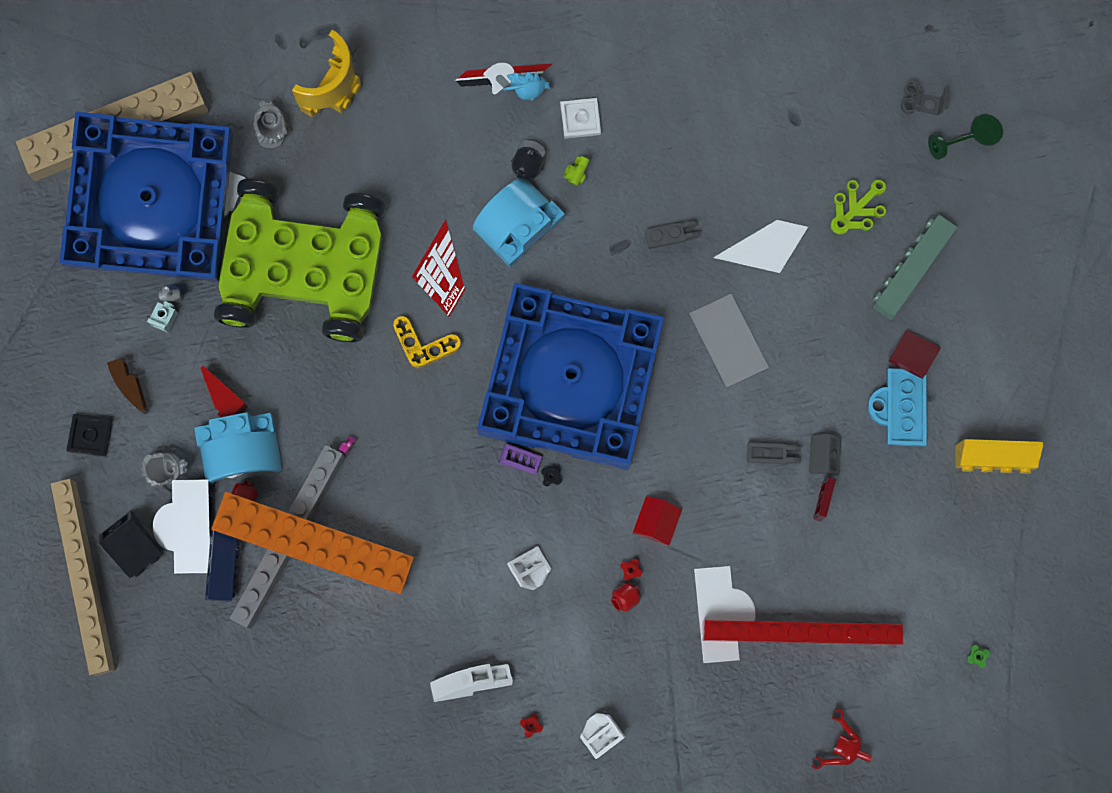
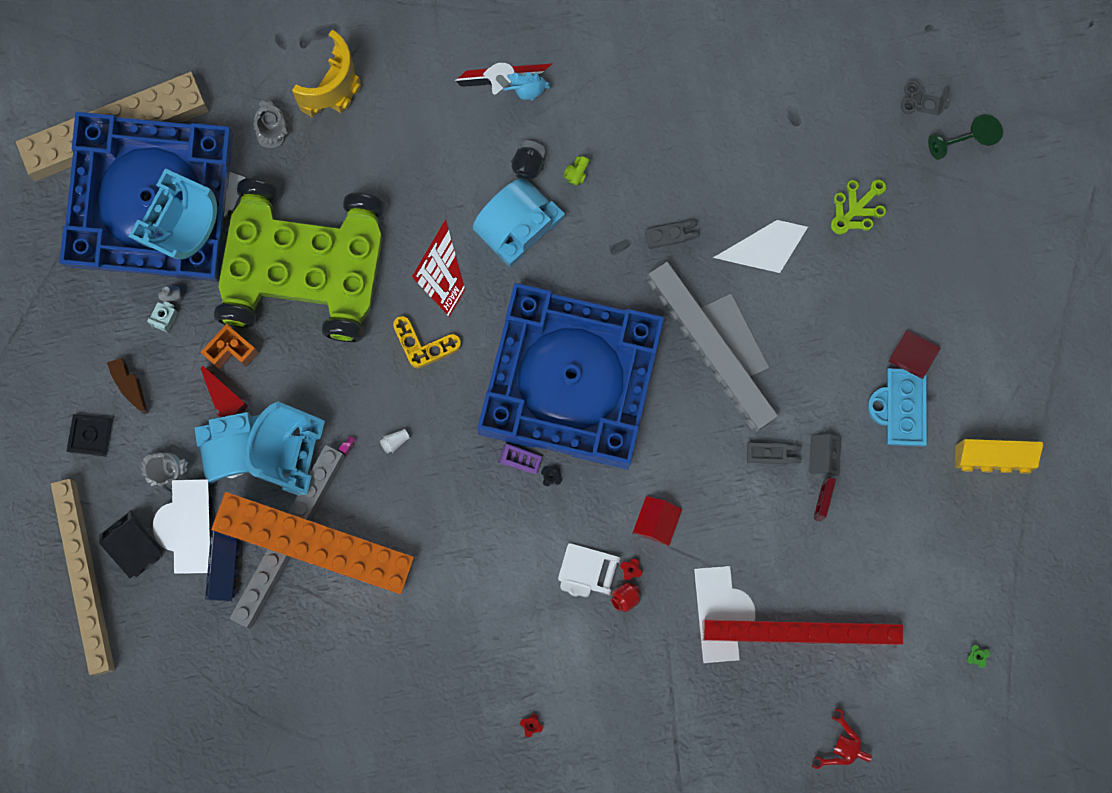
(182, 223): none -> medium azure piece
(228, 344): none -> orange brick
(245, 490): red head -> none
(276, 453): none -> medium azure piece
(394, 441): none -> white cone
(469, 680): white slope -> none
(530, 569): white slope -> none
(580, 118): white tile -> none
(582, 571): none -> white piece
(601, 734): white slope -> none
(712, 347): none -> light grey brick
(915, 266): sand green brick -> none

